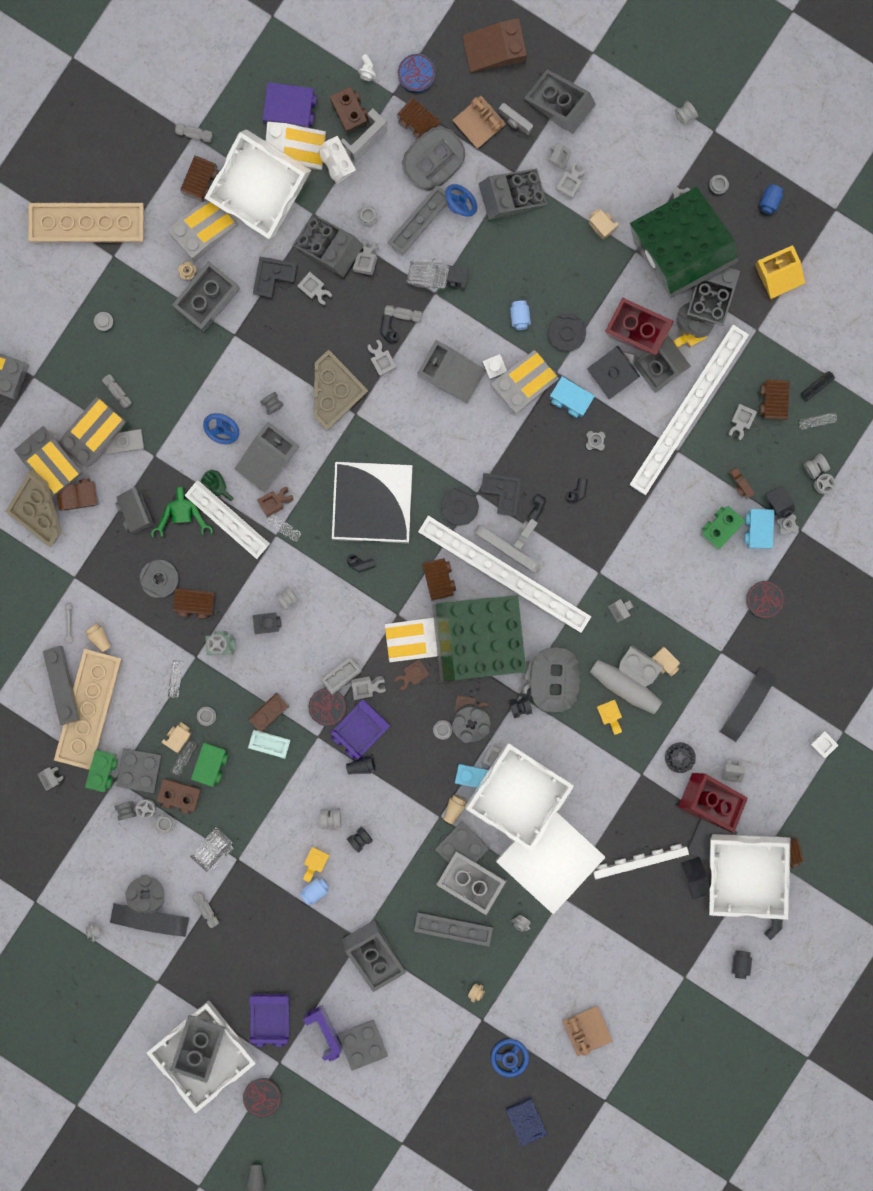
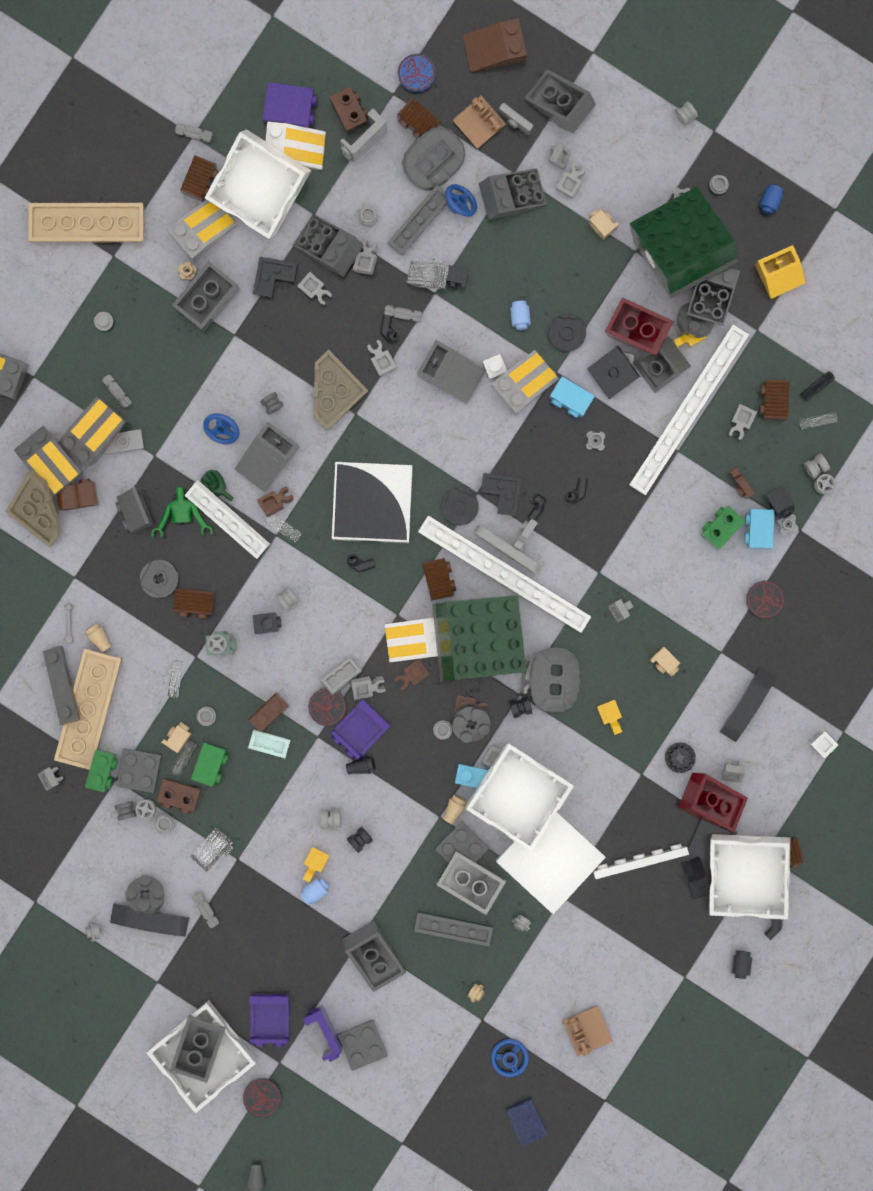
(336, 159): white plate -> none
(367, 72): white plate -> none
(631, 679): light grey plate -> none

